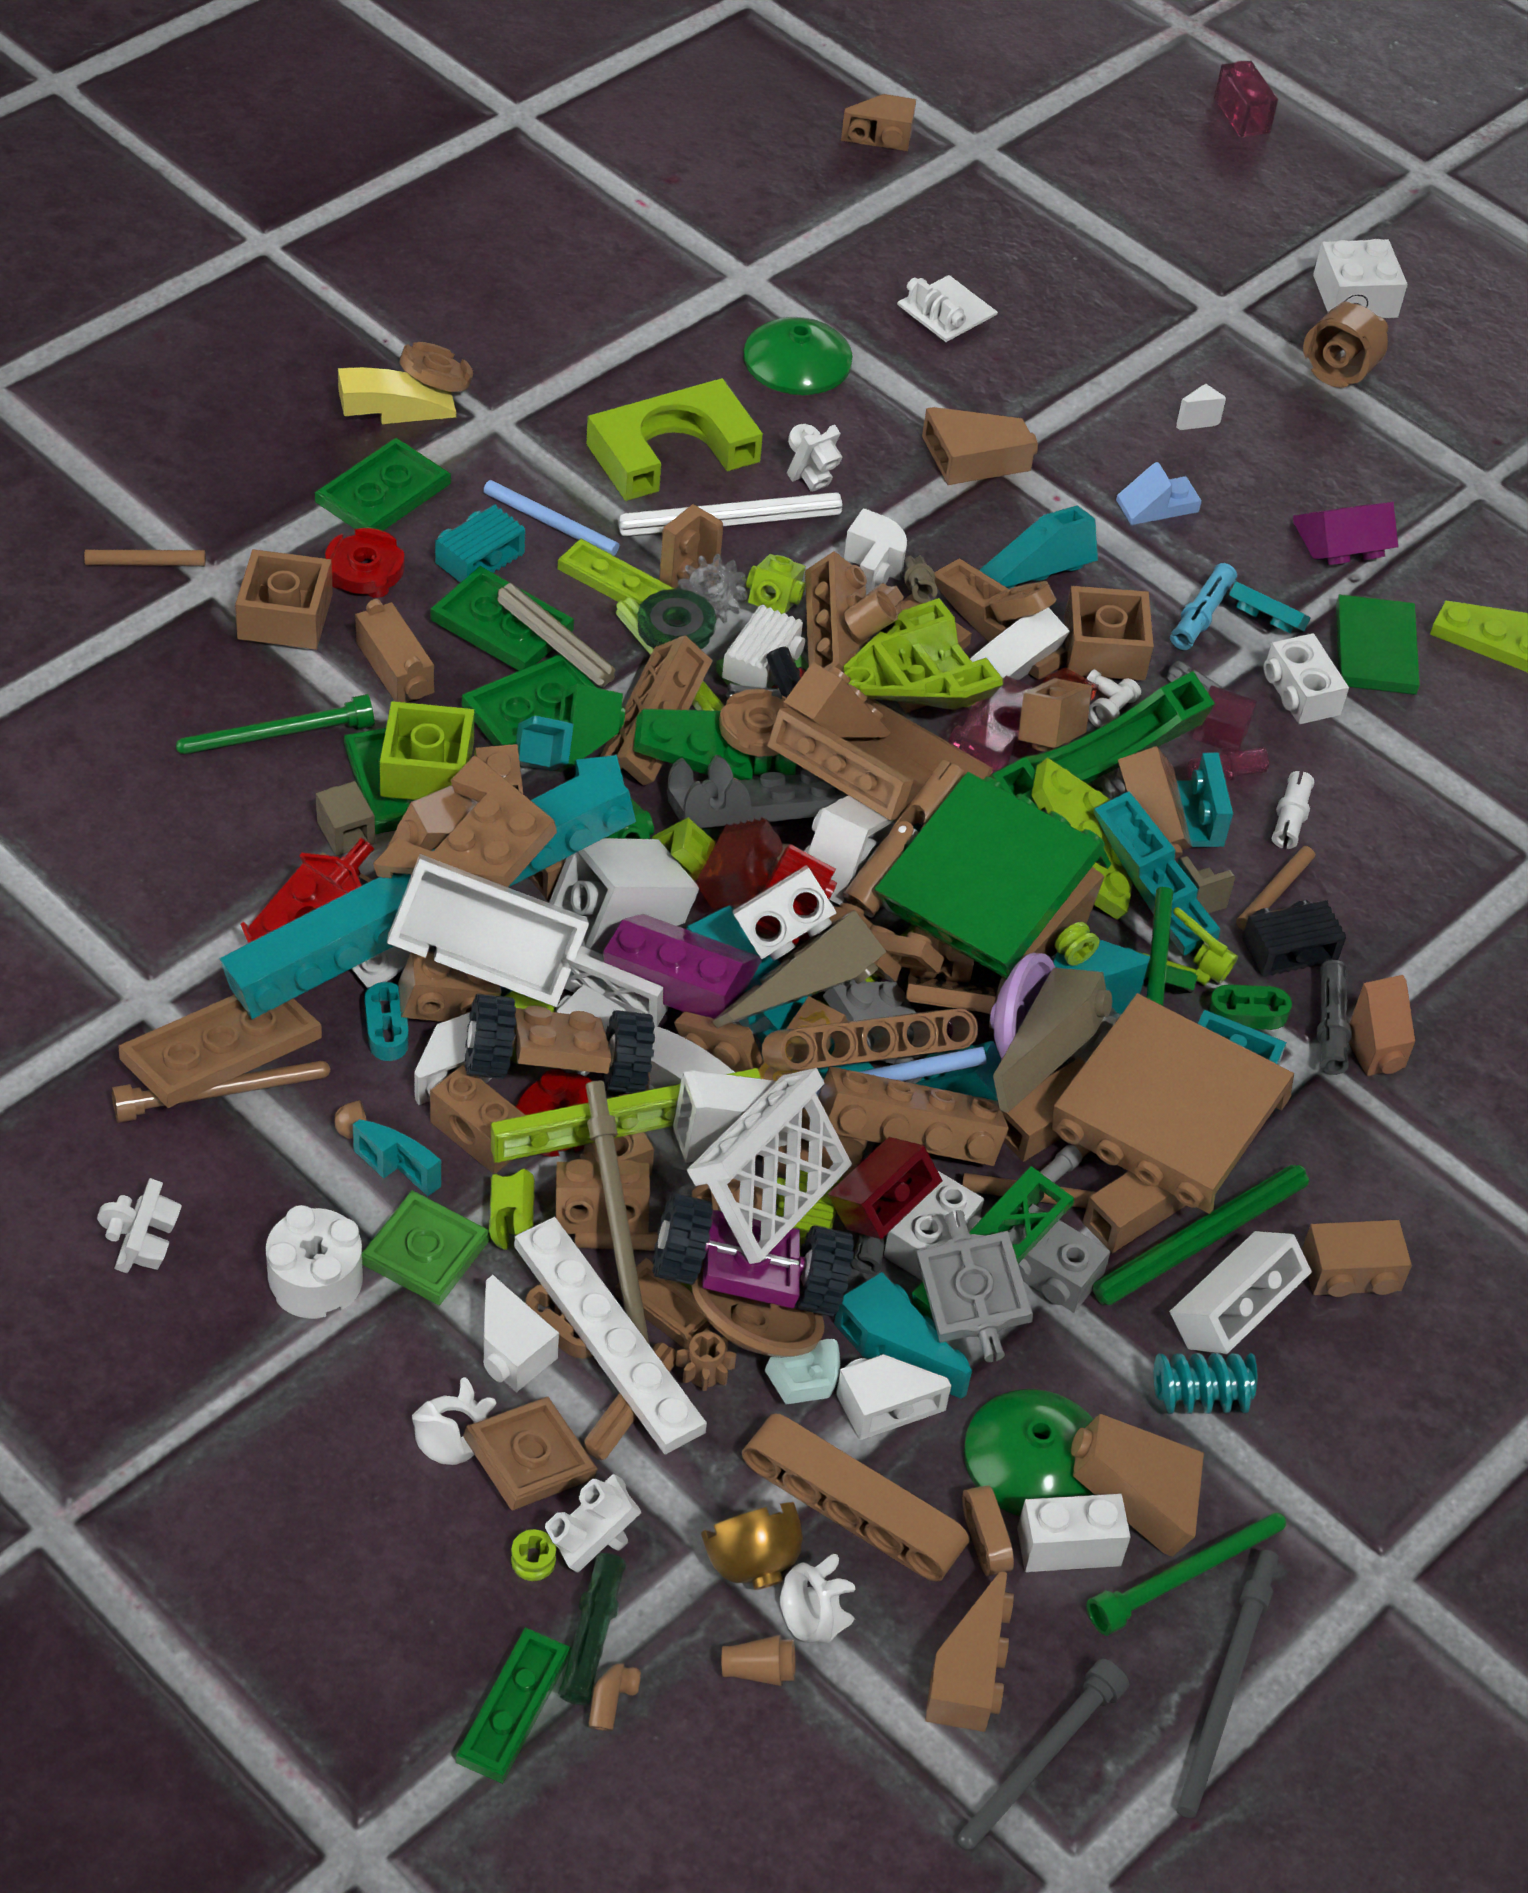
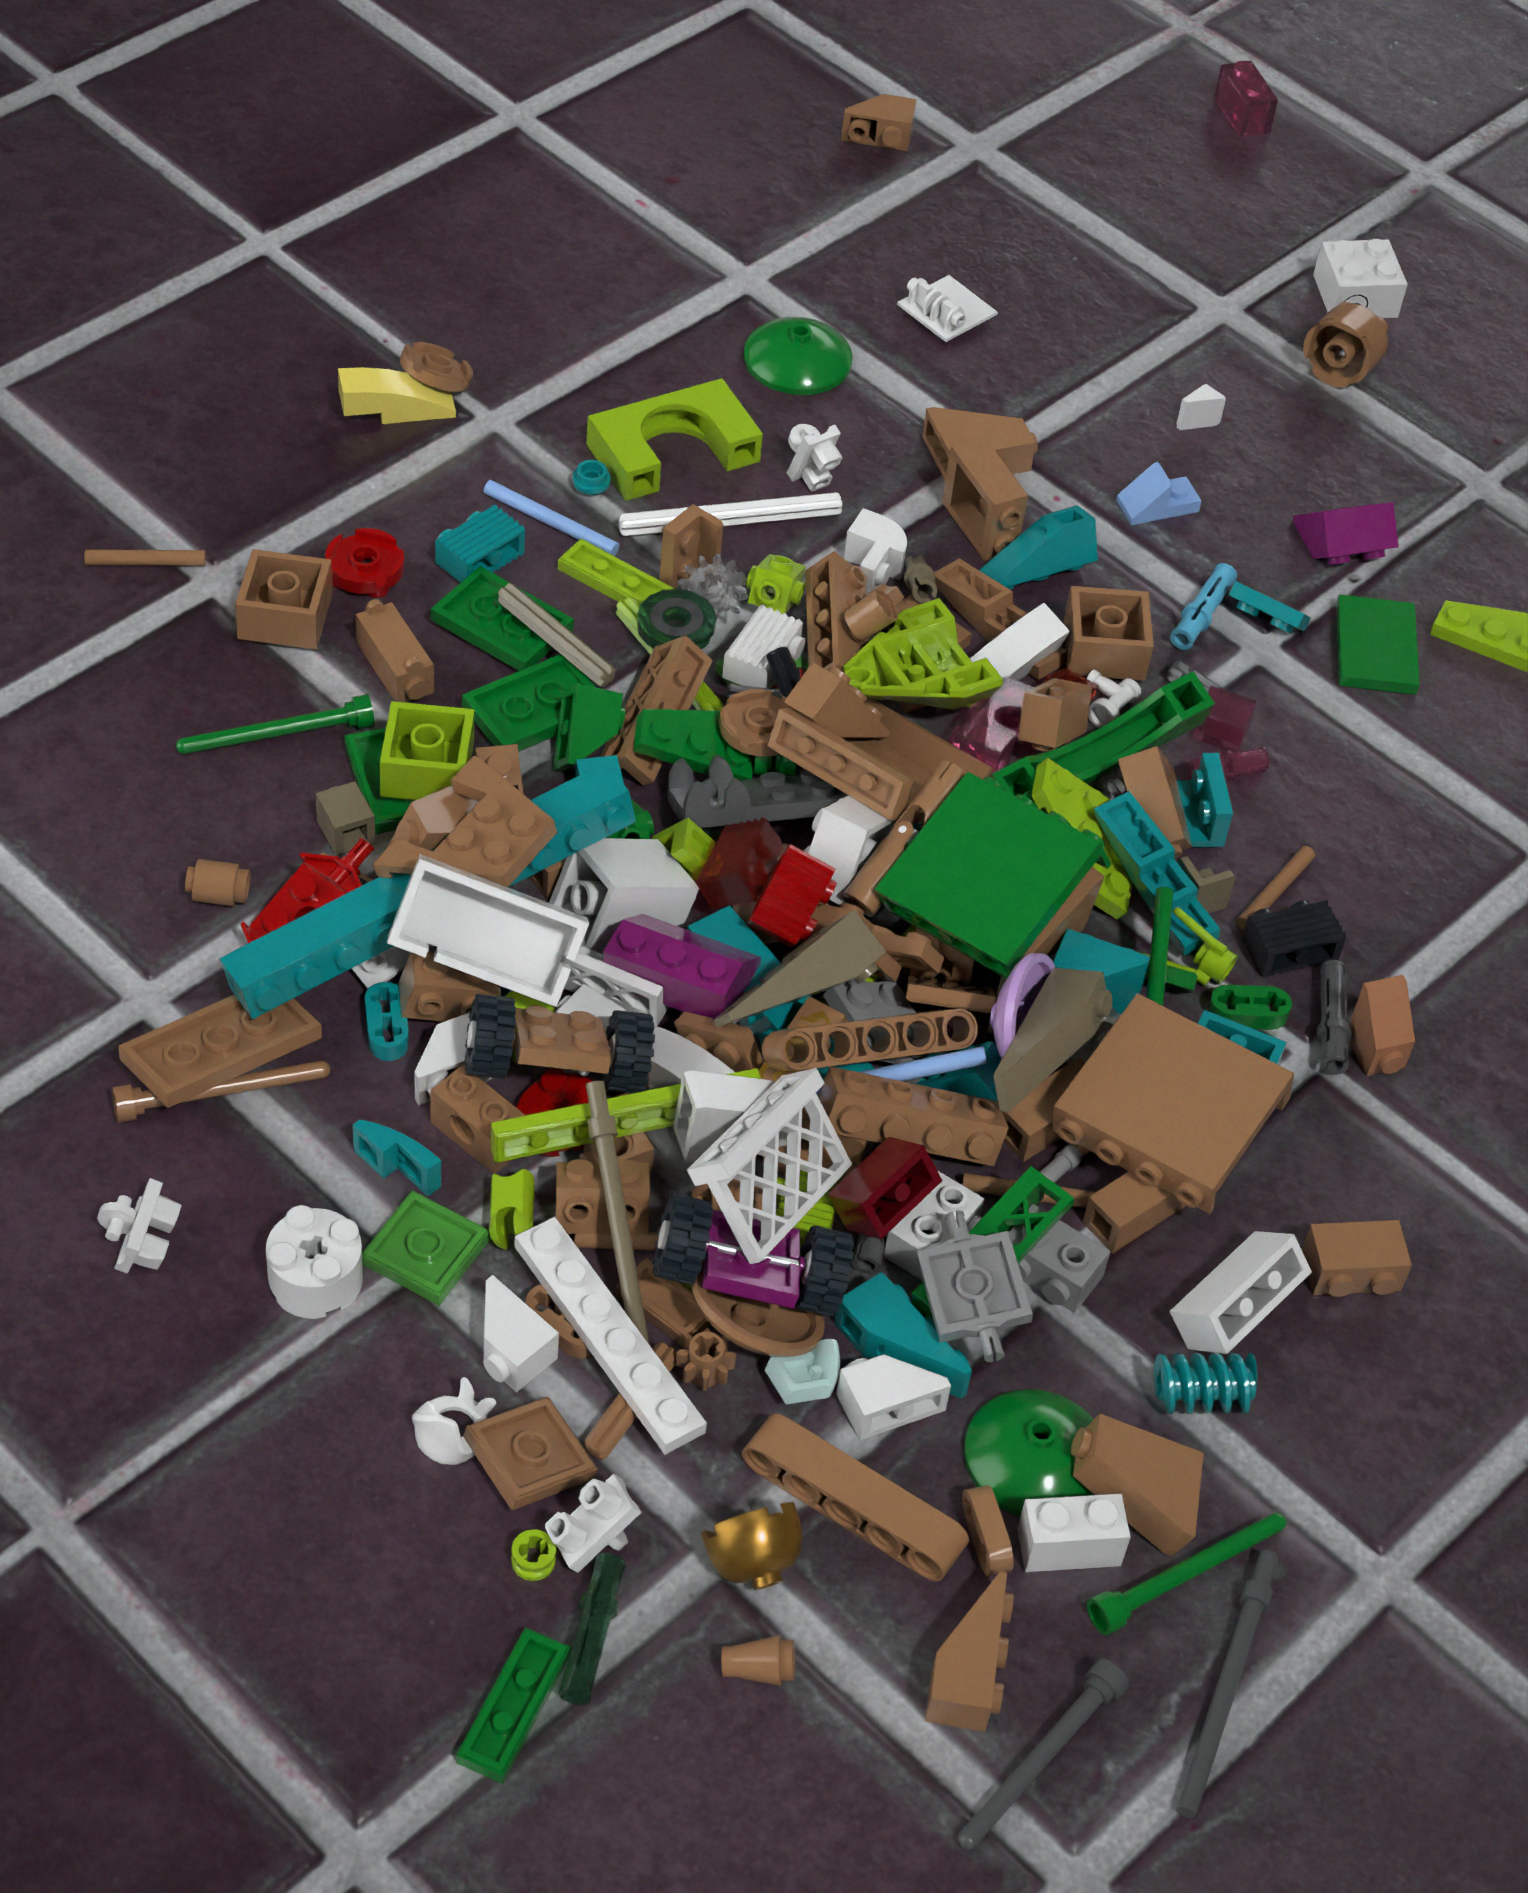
(218, 882): none -> medium nougat brick
(347, 1116): medium nougat hinge -> none
(383, 487): green tile -> none
(544, 743): teal panel -> none
(591, 477): none -> teal plate
(606, 1694): medium nougat arm -> none
(778, 902): white brick -> none
(815, 1611): white piece -> none
(979, 474): none -> medium nougat window
(1022, 601): medium nougat beam -> none
(1077, 943): lime bush -> none
(1200, 1235): green axle -> none
(1293, 810): white pin -> none
(1305, 678): white brick -> none

